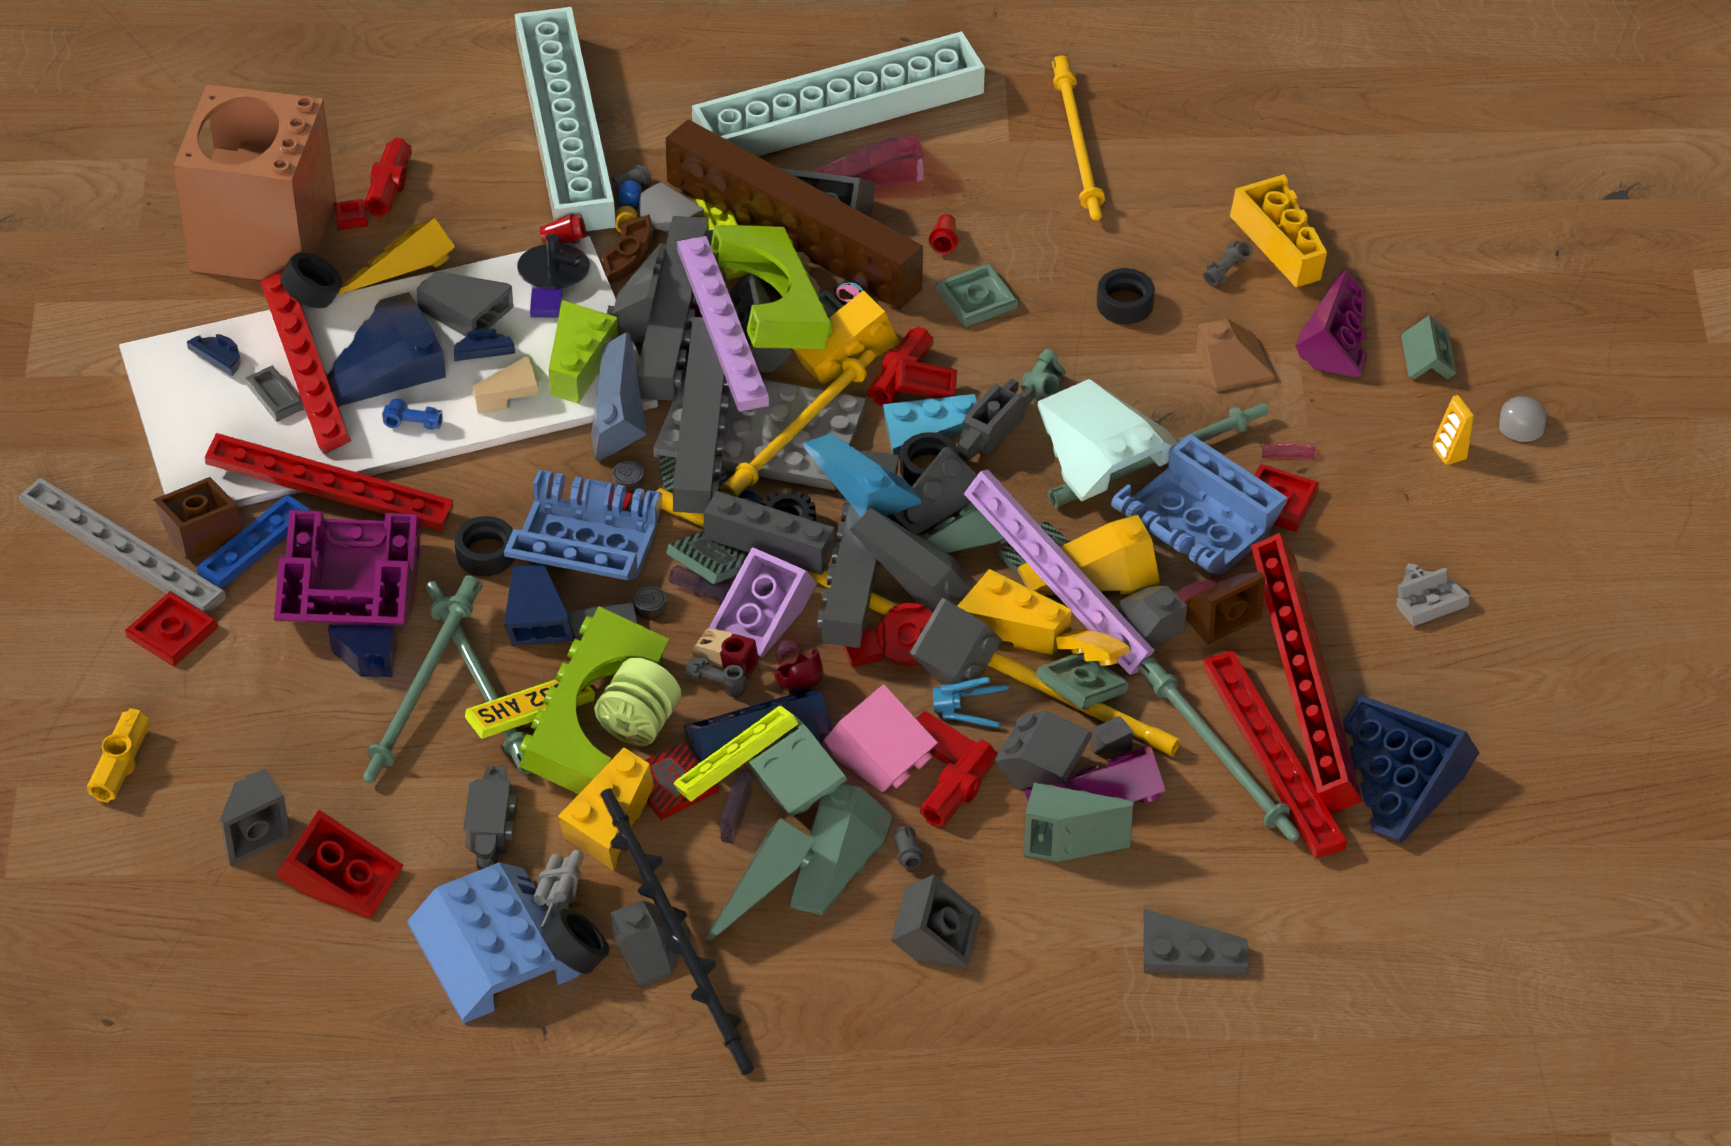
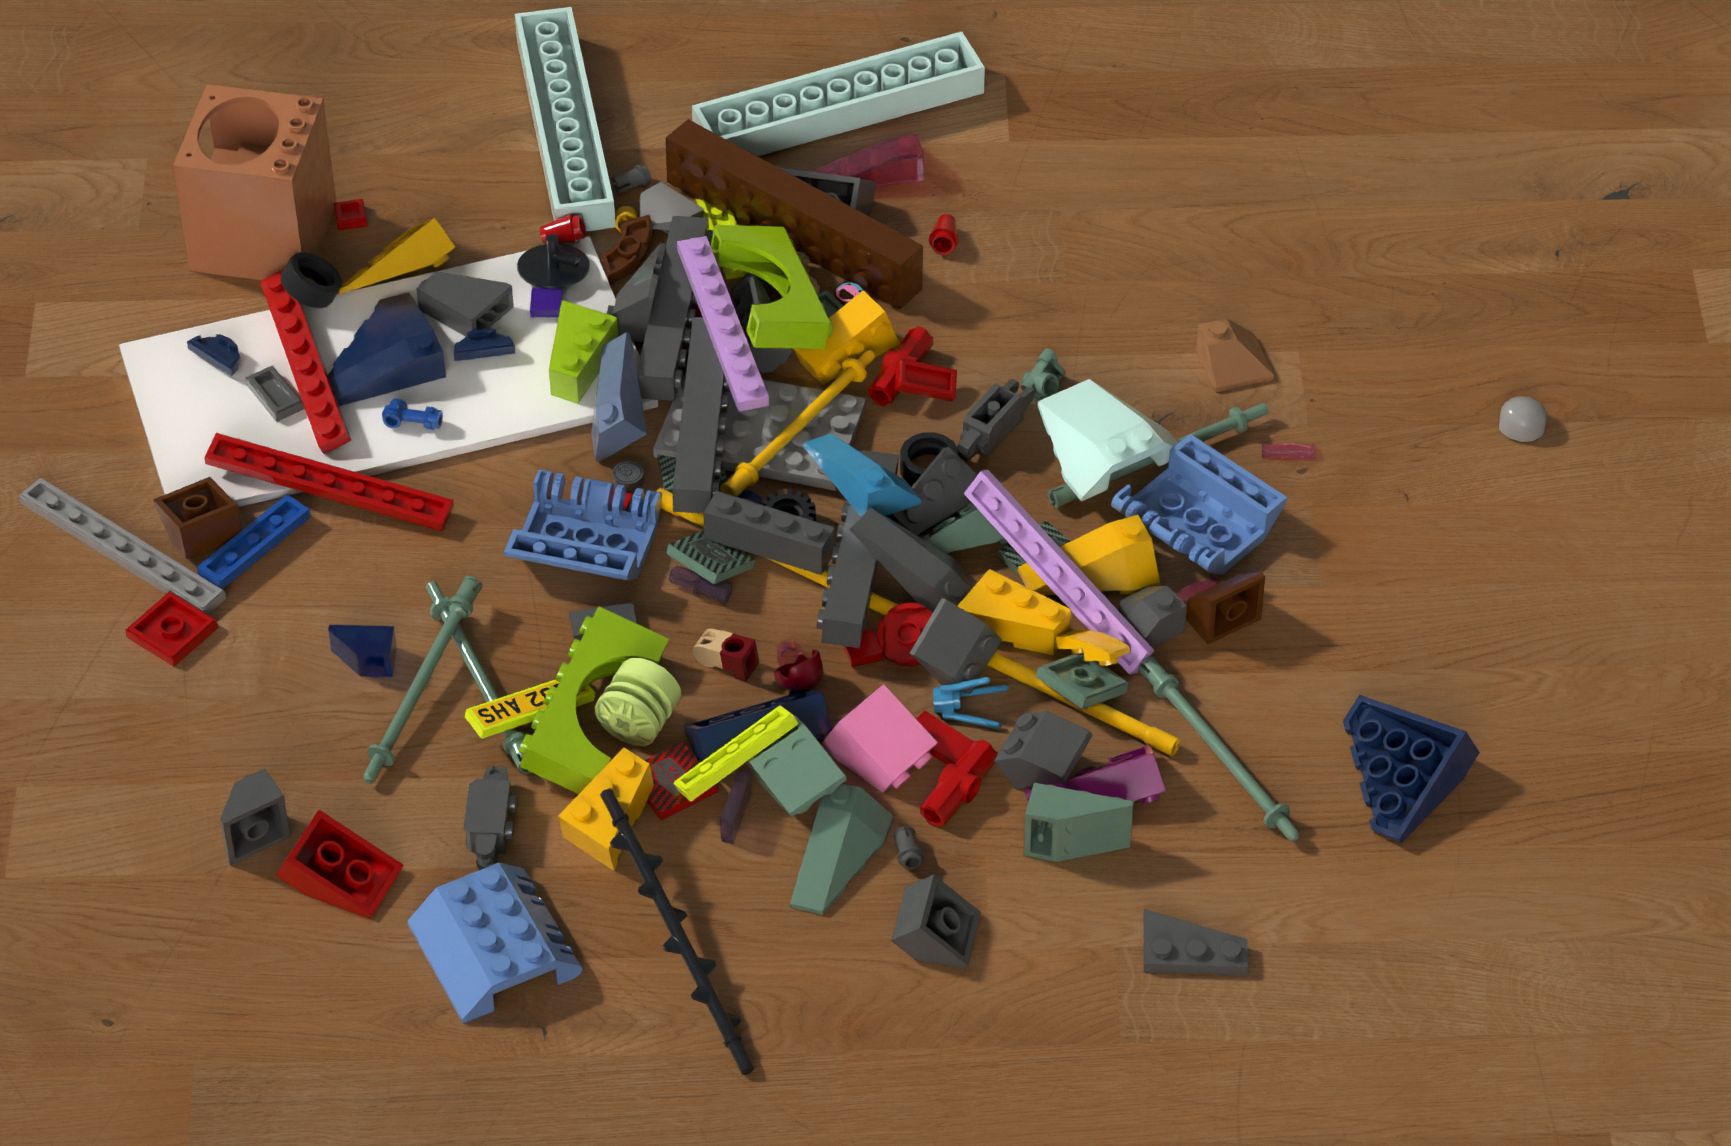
(118, 755): yellow piece -> none
(348, 570): magenta slope -> none
(388, 177): red piece -> none
(478, 529): black tyre -> none
(509, 383): tan slope -> none
(535, 608): dark blue slope -> none
(558, 883): light grey piece -> none
(575, 941): black tyre -> none
(629, 194): blue piece -> none
(640, 937): dark grey slope -> none
(650, 602): flat silver tile -> none
(731, 677): dark grey bar -> none
(764, 599): lavender slope -> none
(774, 861): sand green wedge -> none
(928, 415): medium azure wing -> none
(976, 295): sand green tile -> none
(1065, 82): yellow bar -> none
(1112, 737): flat silver slope -> none
(1125, 311): black tyre -> none
(1234, 252): dark grey bar -> none
(1274, 754): red plate -> none
(1280, 229): yellow wedge -> none
(1297, 489): red tile -> none
(1307, 675): red brick -> none
(1334, 332): magenta wedge -> none
(1428, 347): sand green panel -> none
(1429, 595): light grey slope -> none
(1454, 432): yellow slope -> none

